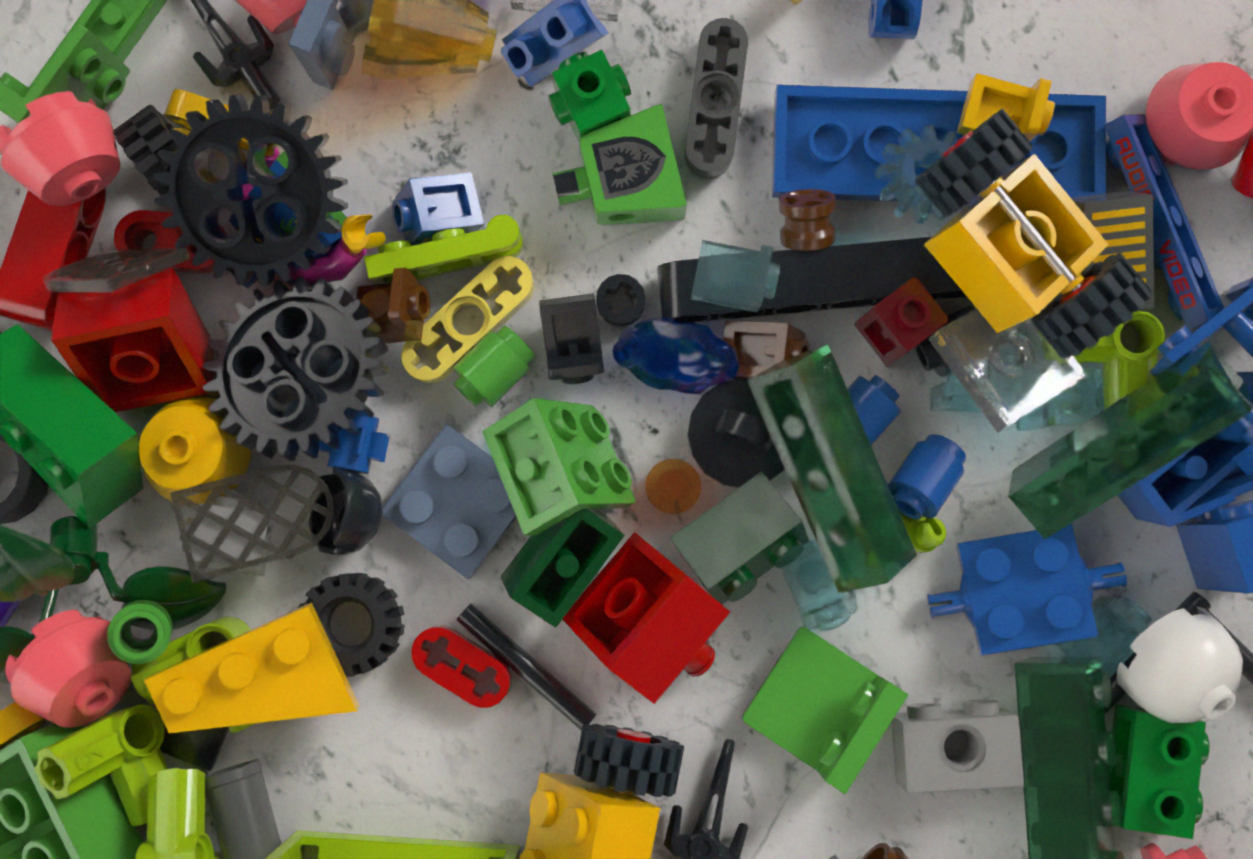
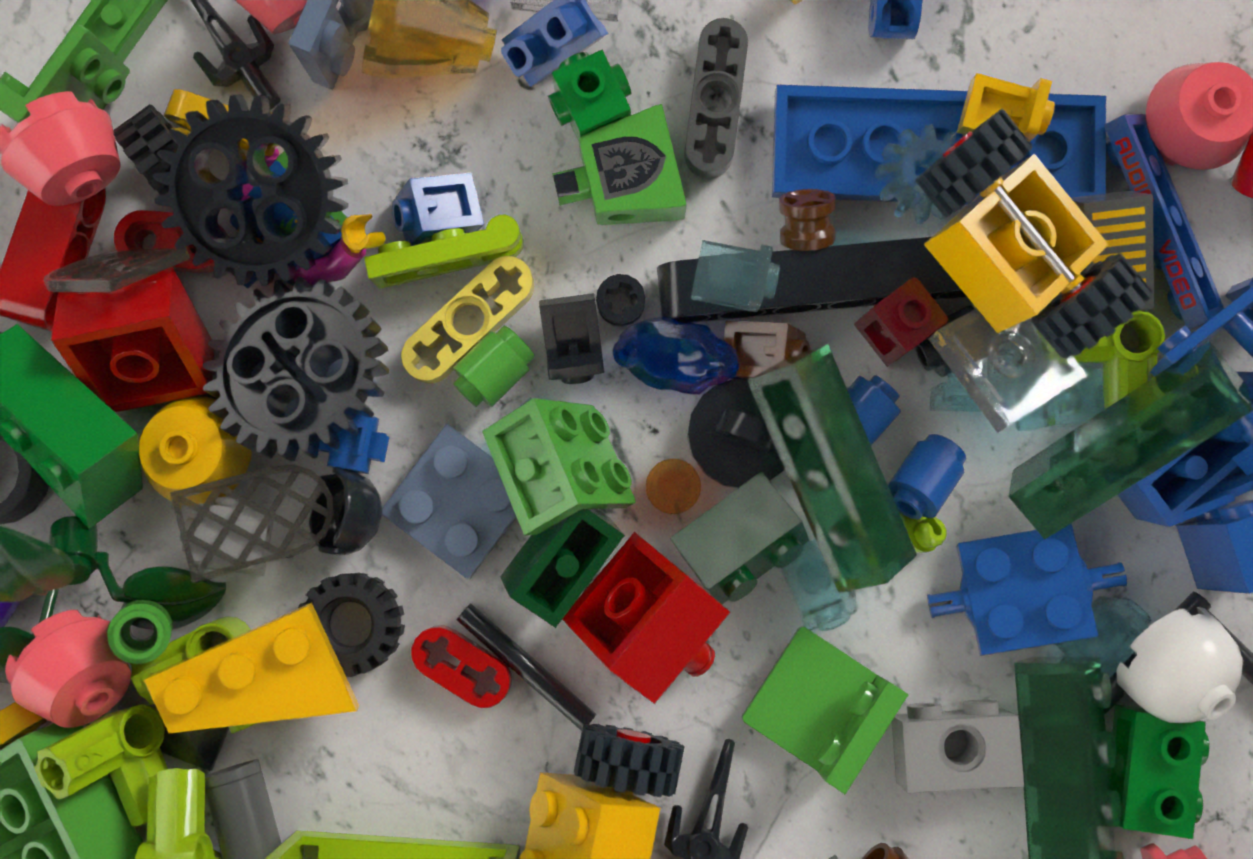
(397, 306): reddish brown bracket -> none

